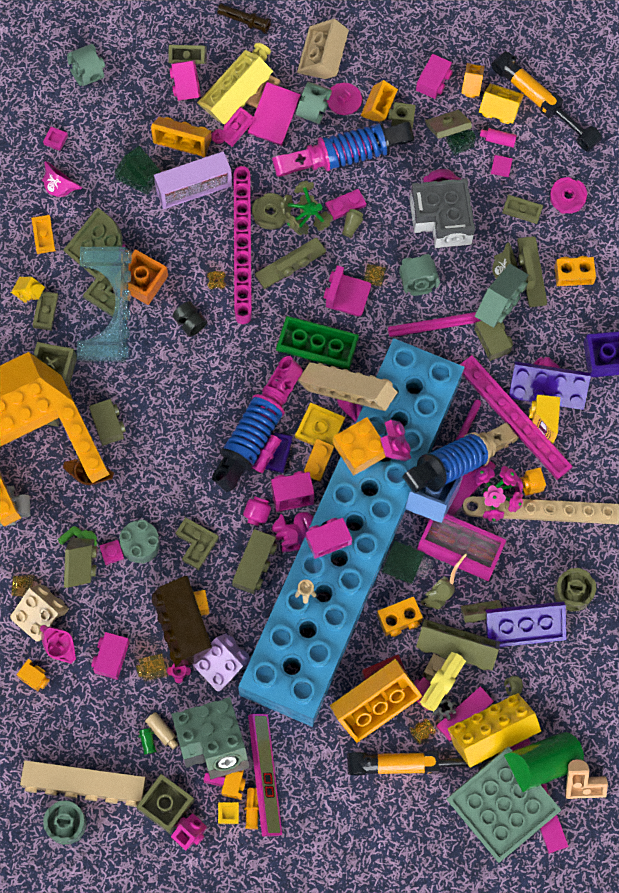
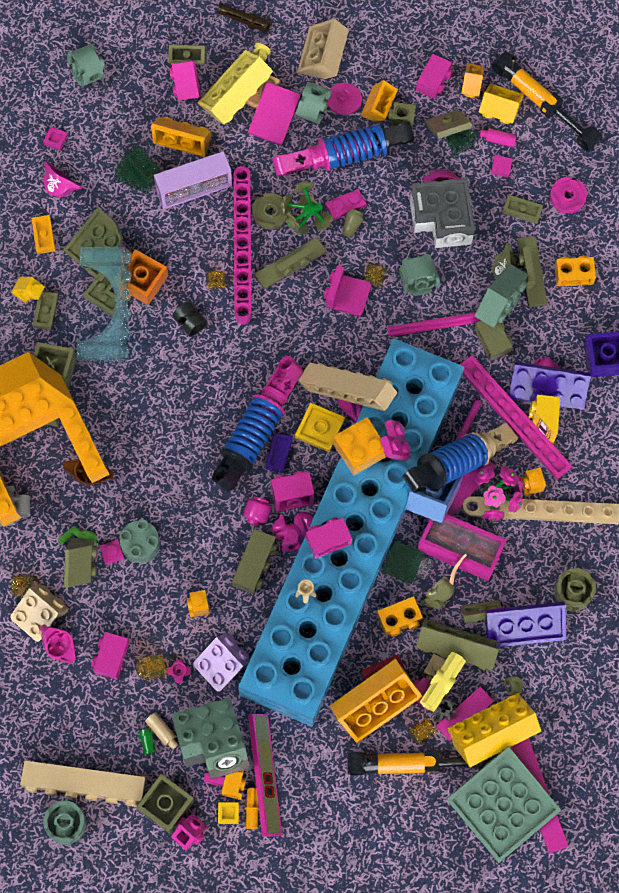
(33, 676): light orange brick -> none
(106, 421): olive brick -> none
(181, 622): dark brown slope -> none
(201, 542): olive plate -> none
(233, 128): dark pink hinge -> none
(267, 454): dark pink pin -> none
(317, 343): green brick -> none
(319, 459): light orange plate -> none
(544, 760): green brick -> none
(581, 785): light nougat brick -> none

